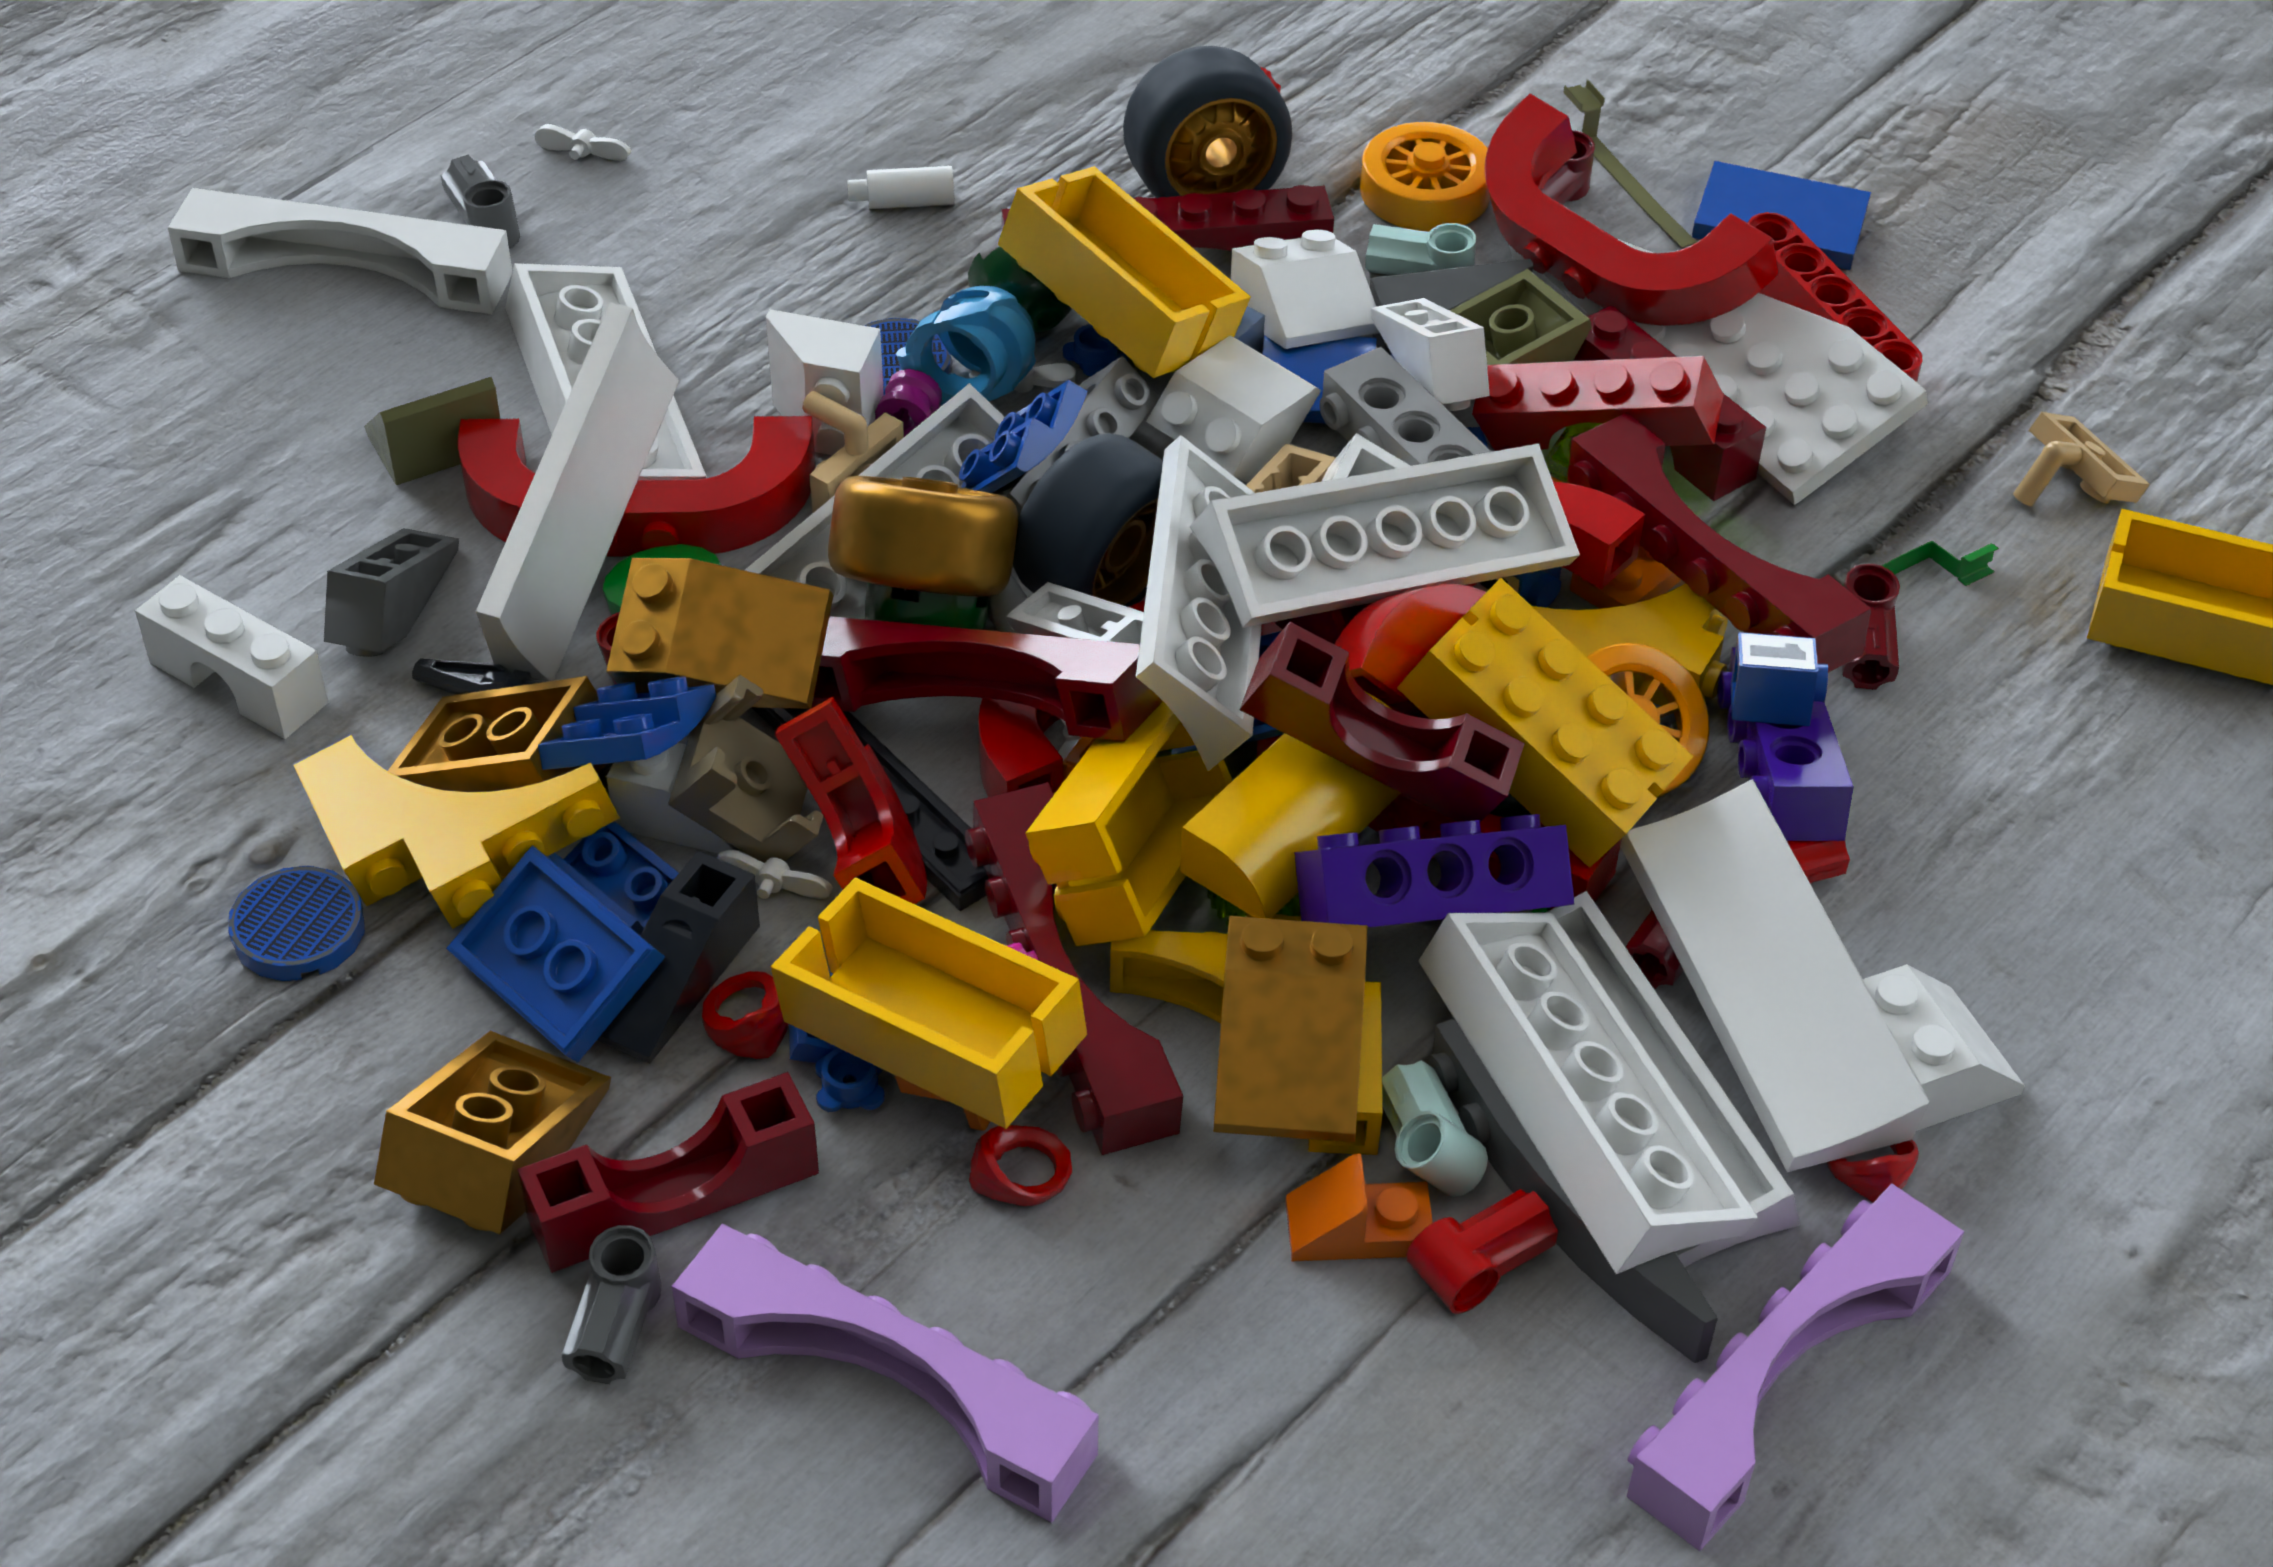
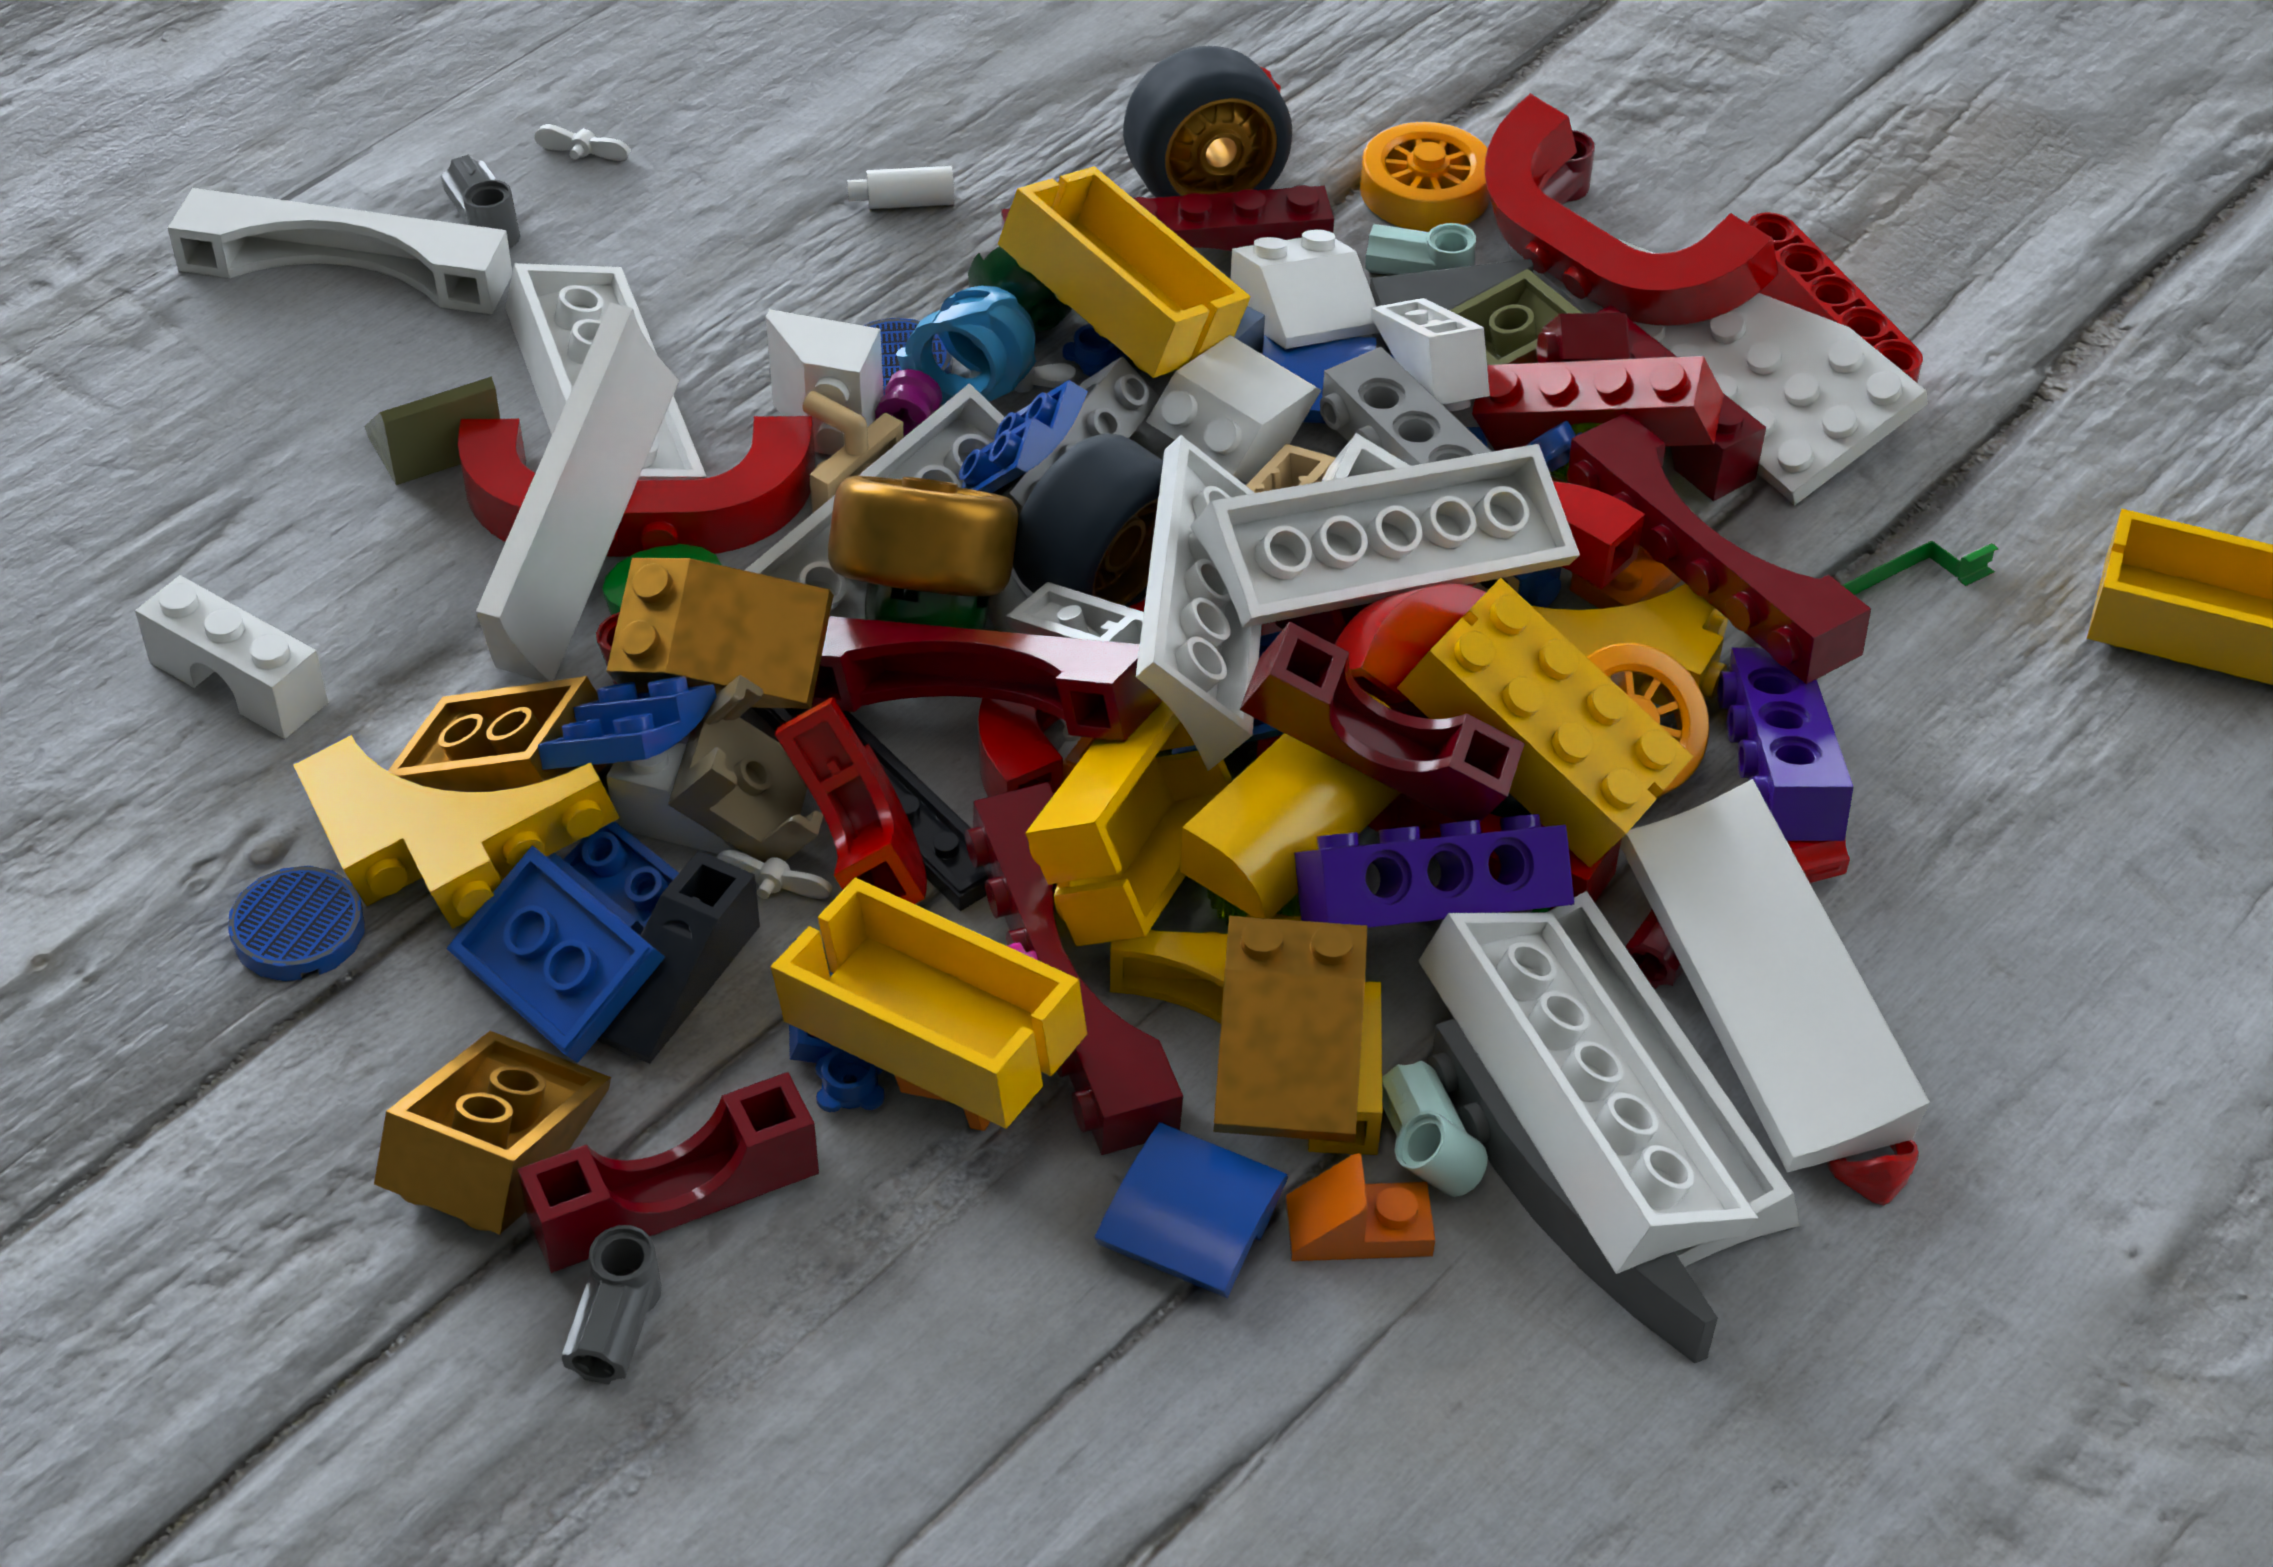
(384, 589): dark grey slope -> none
(468, 677): black piece -> none
(756, 1033): red piece -> none
(763, 1303): lavender arch -> none
(990, 1181): red piece -> none
(1191, 1209): none -> blue slope
(1469, 1257): red piece -> none
(1556, 445): none -> blue plate
(1584, 338): none -> dark red brick
(1590, 101): olive piece -> none
(1705, 1456): lavender arch -> none
(1776, 679): blue brick -> none
(1823, 211): blue tile -> none
(1880, 659): dark red piece -> none
(1942, 1044): white slope -> none
(2077, 448): tan plate -> none

